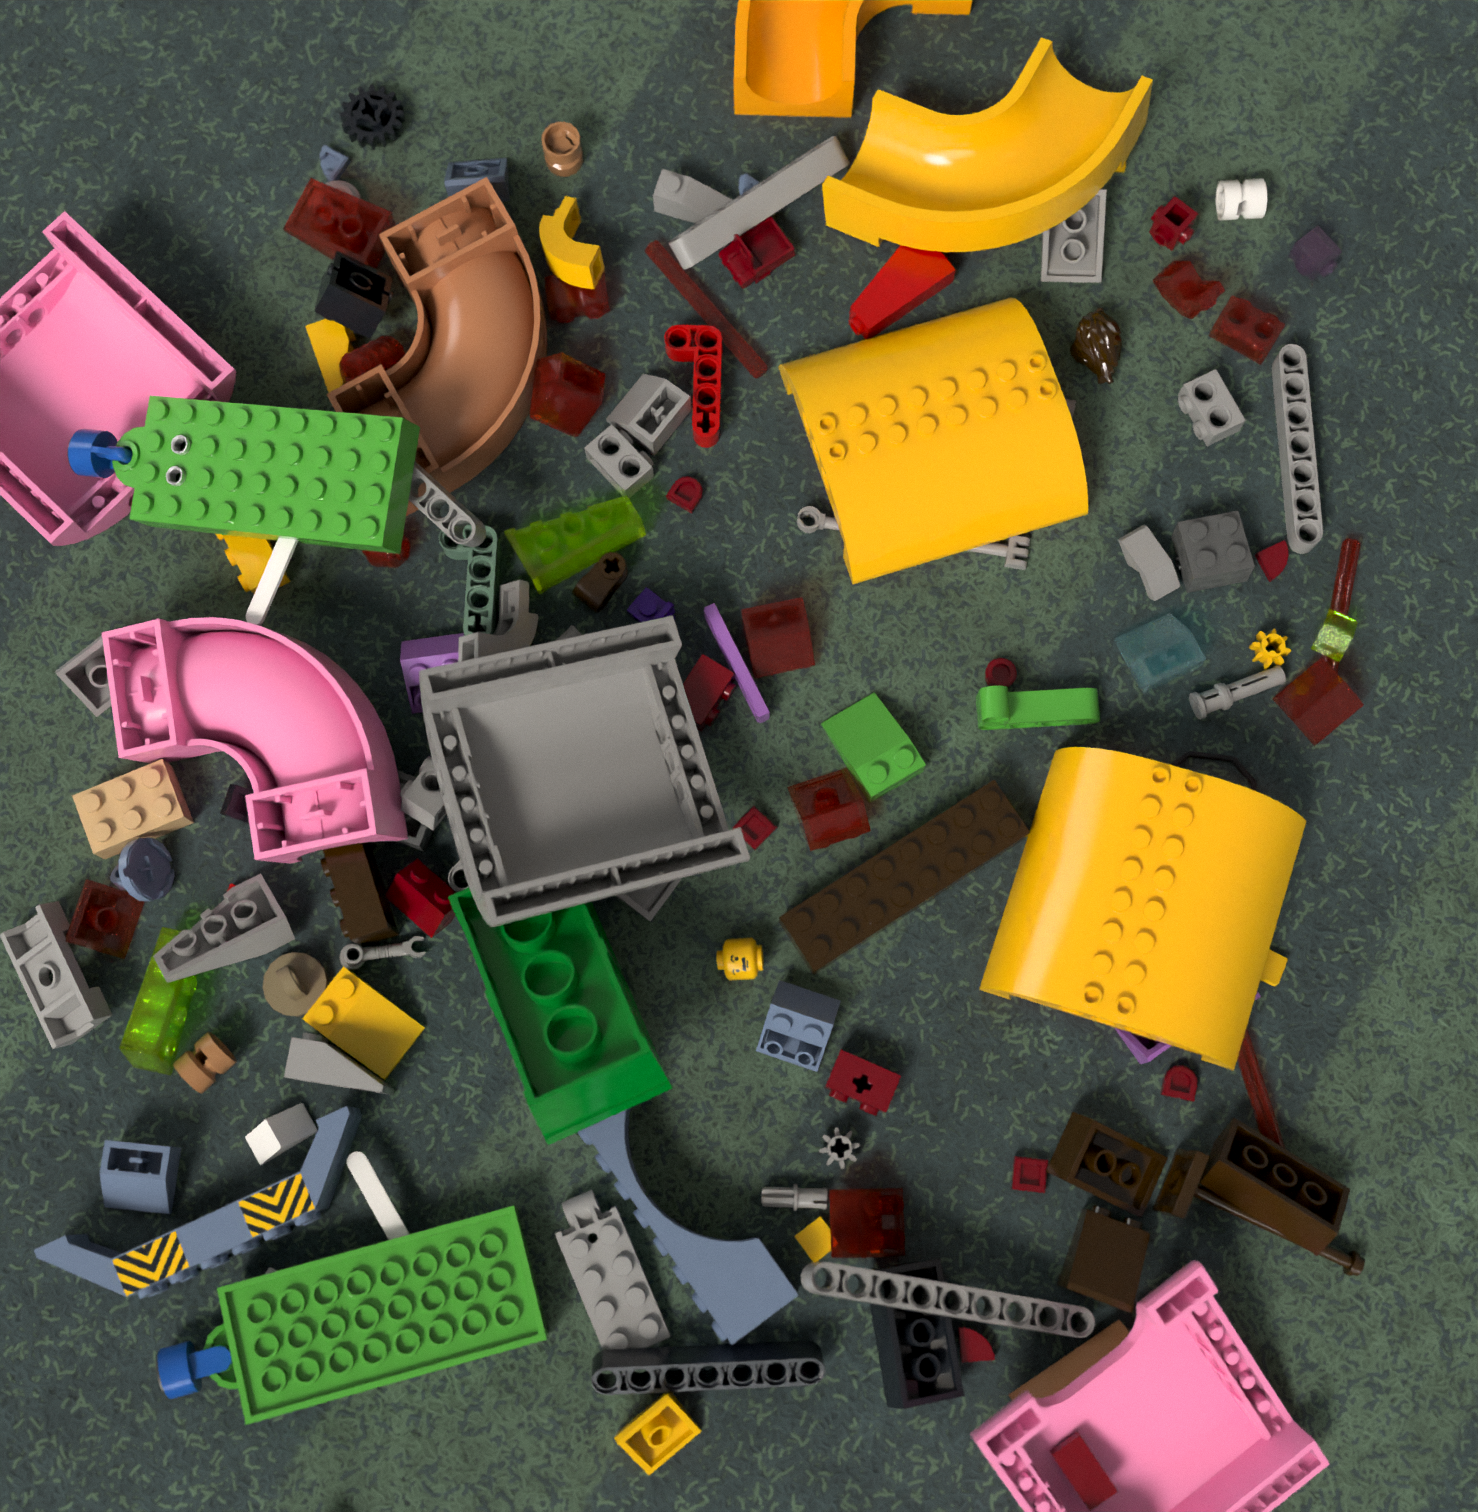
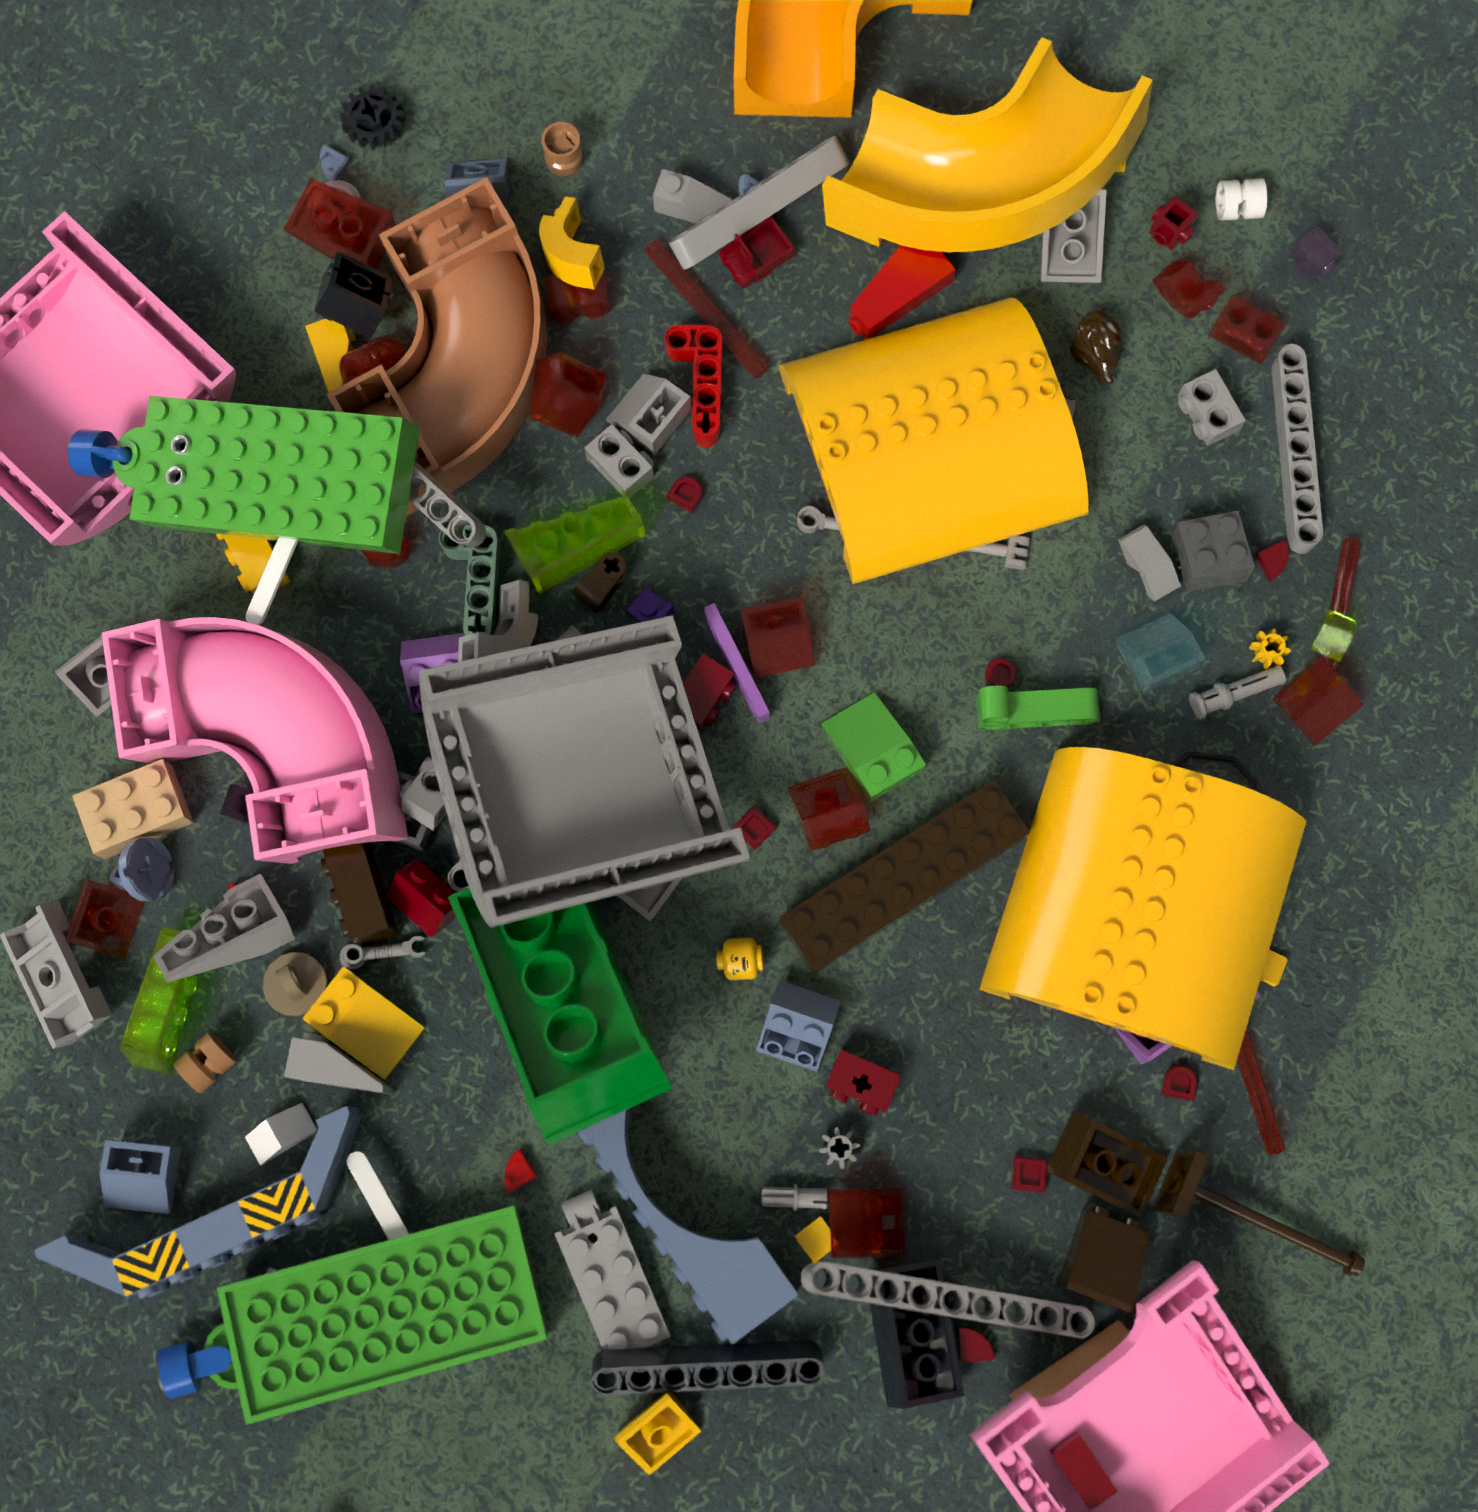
(518, 1172): none -> red tile
(1275, 1186): dark brown brick -> none

